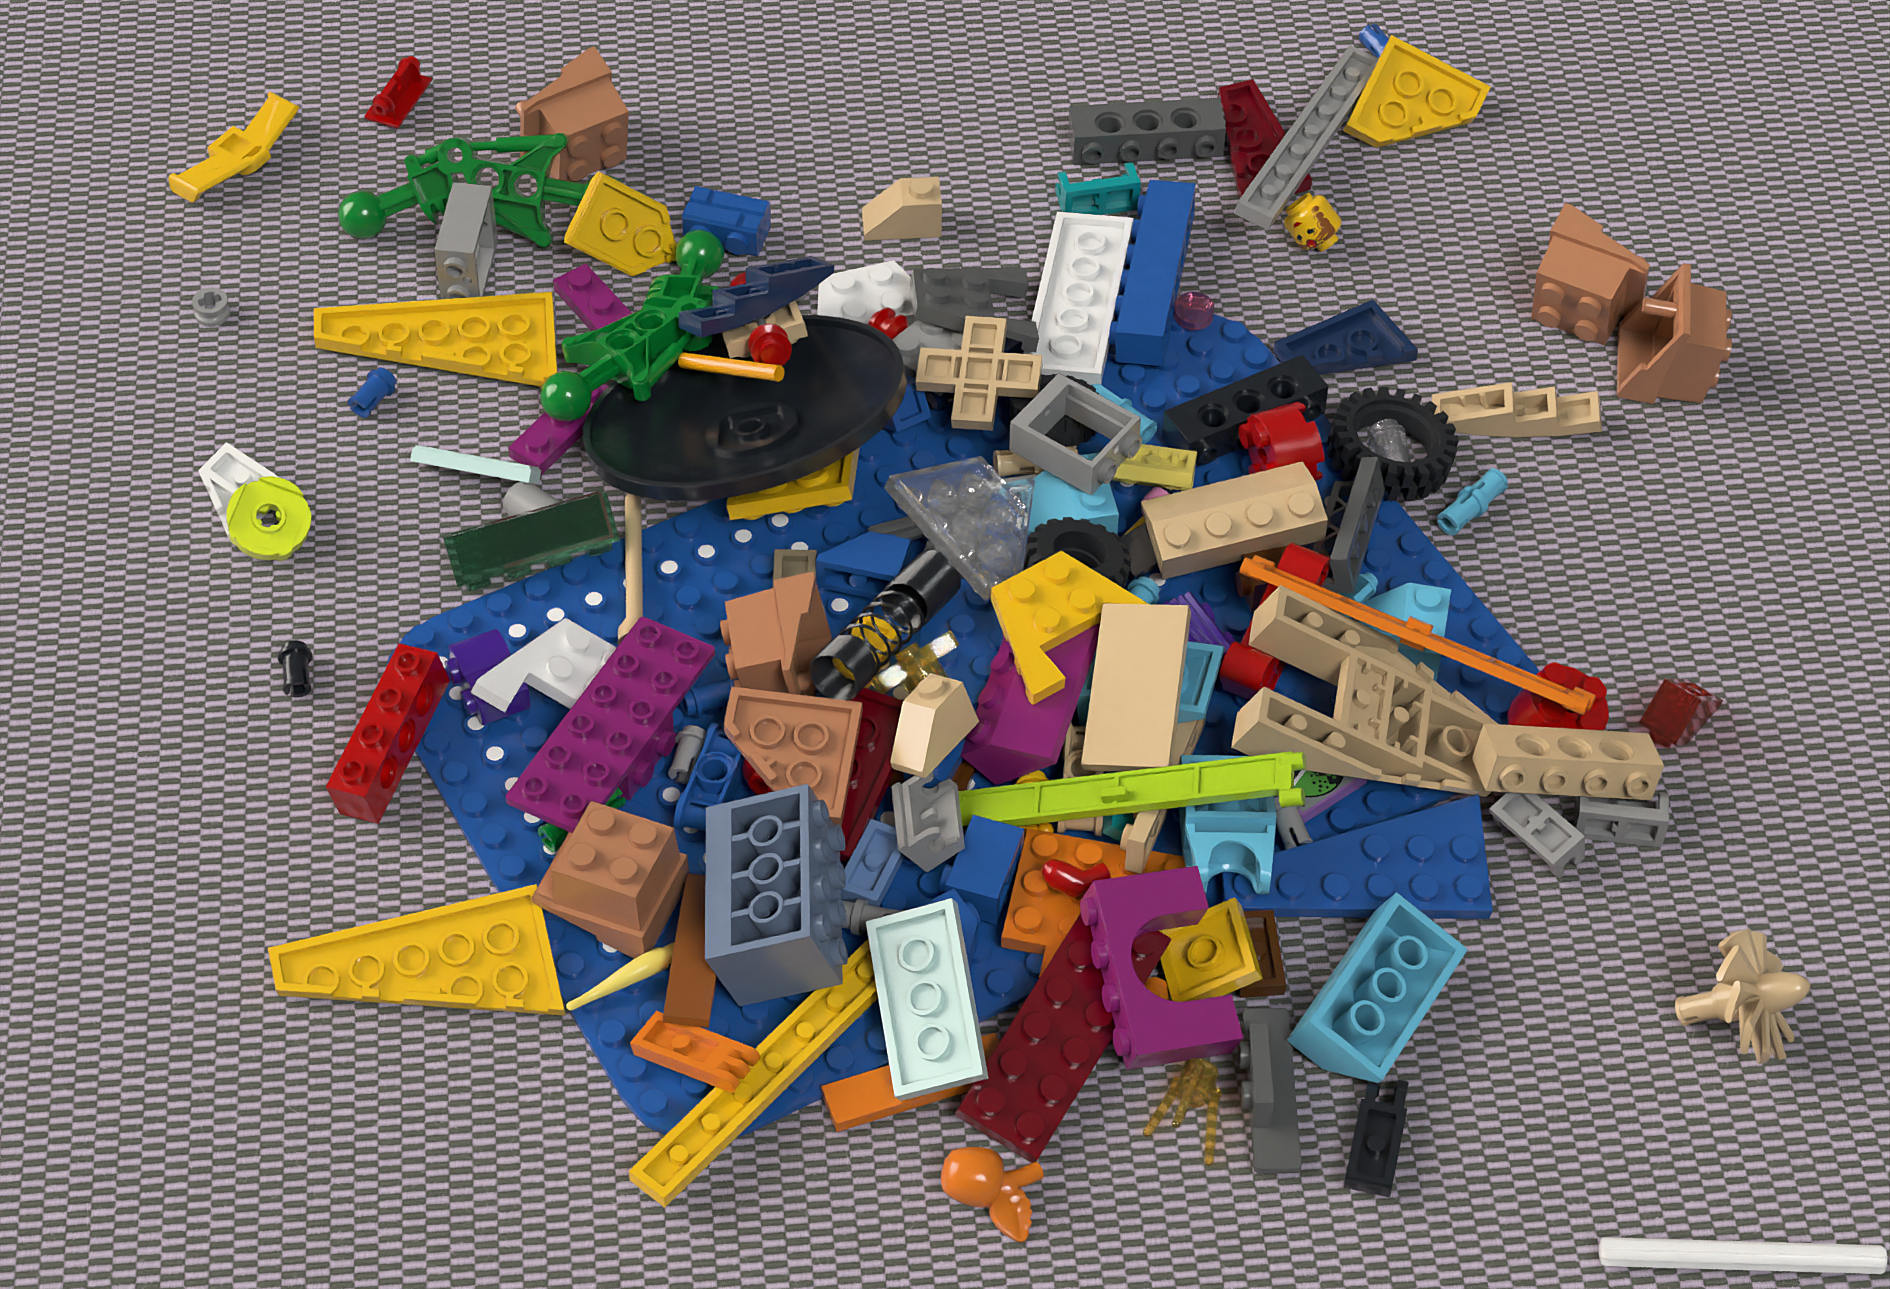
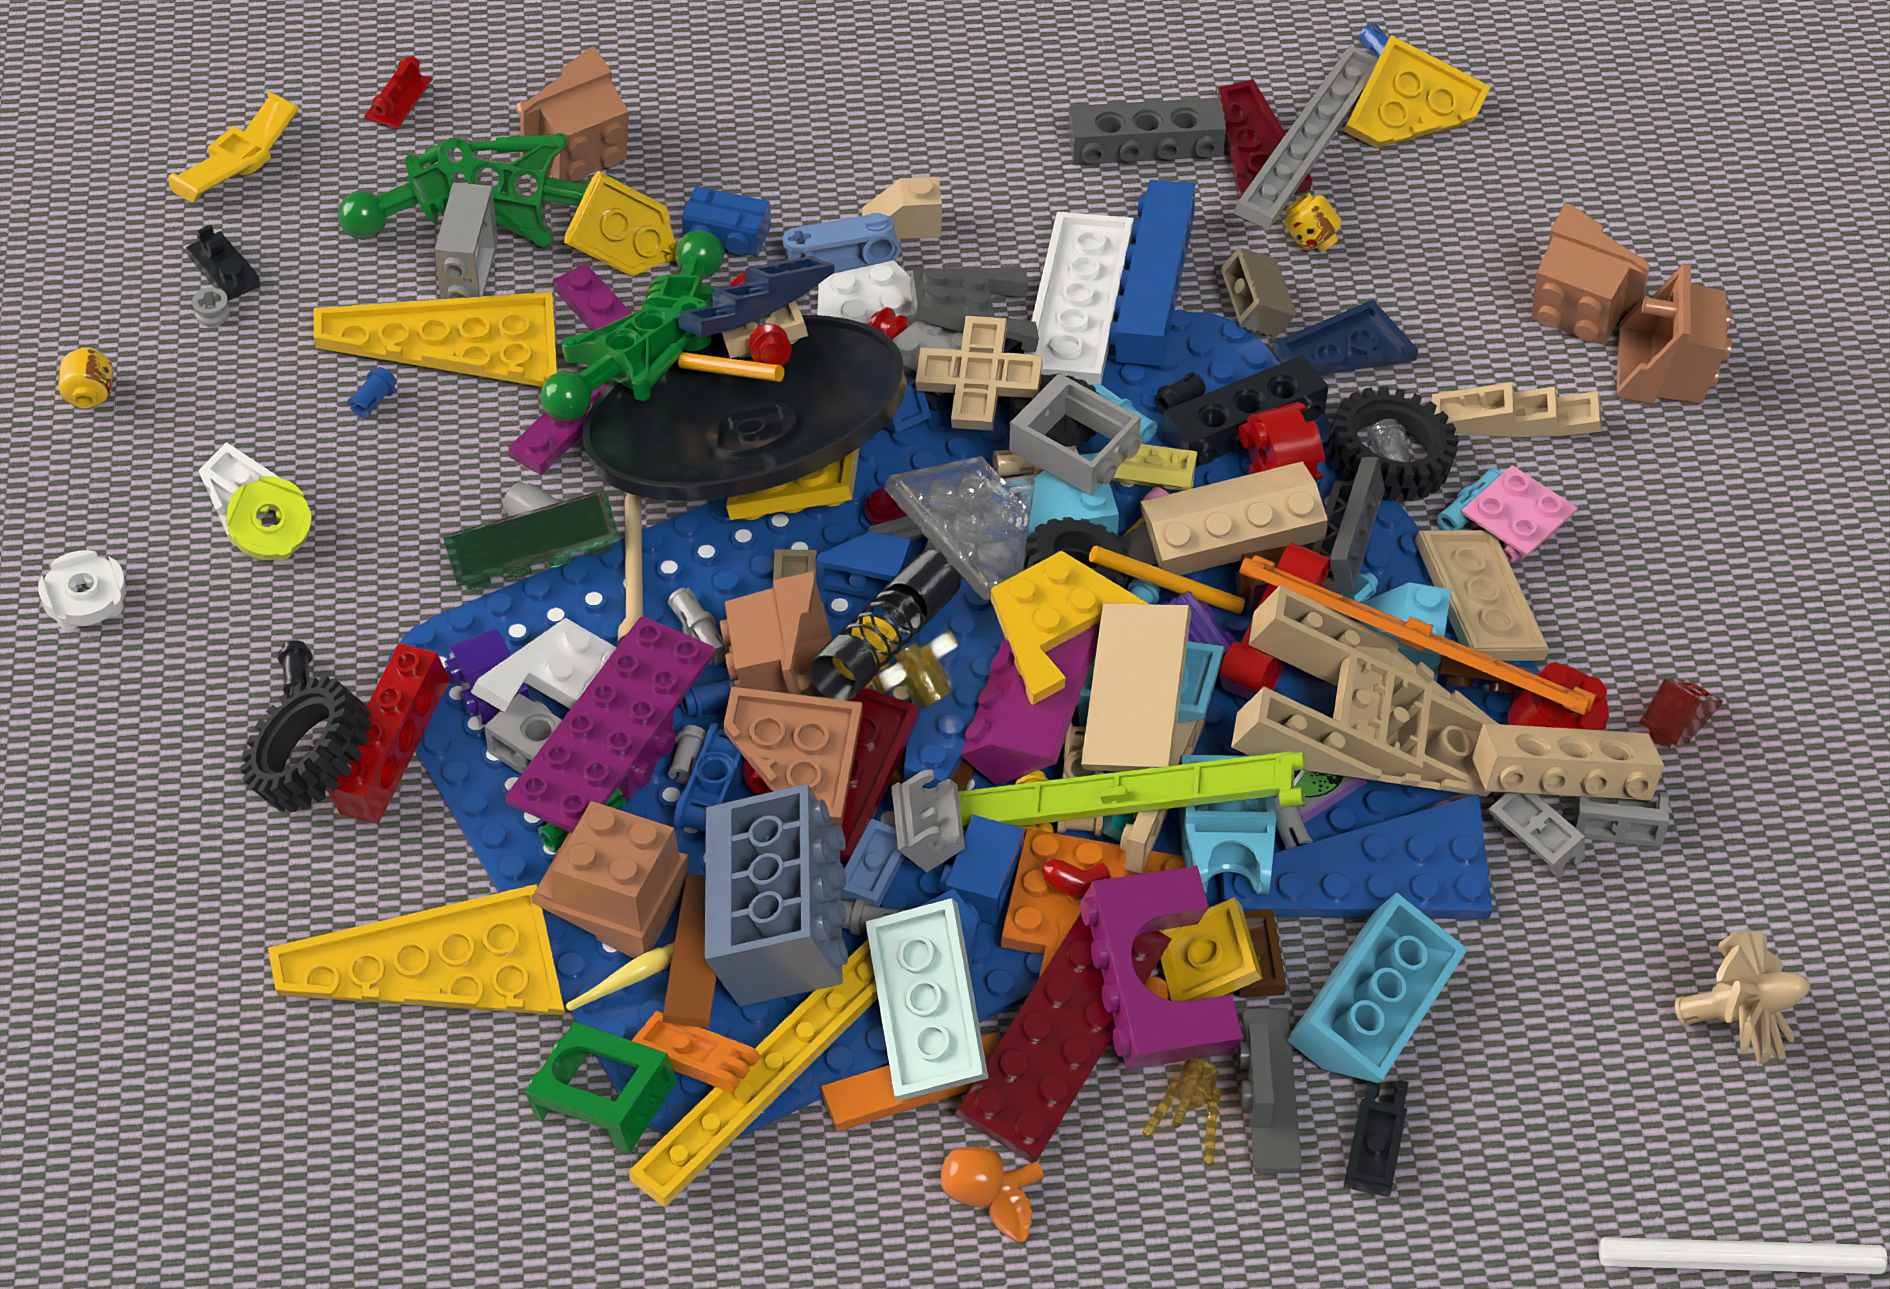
(75, 608): none -> white plate
(85, 378): none -> yellow head
(222, 263): none -> black plate
(325, 761): none -> black tyre
(475, 464): light aqua tile -> none
(520, 732): none -> light grey brick
(635, 1106): none -> green panel
(698, 622): none -> light grey pin
(846, 242): none -> medium blue piece
(882, 508): none -> dark red plate
(931, 724): tan slope -> none
(1100, 195): teal hinge -> none
(1166, 579): none -> light orange bar
(1180, 392): none -> black pin
(1194, 310): clear pink tile -> none
(1258, 292): none -> dark tan brick
(1463, 676): none -> reddish brown plate
(1485, 595): none -> tan tile
(1519, 512): none -> bright pink hinge

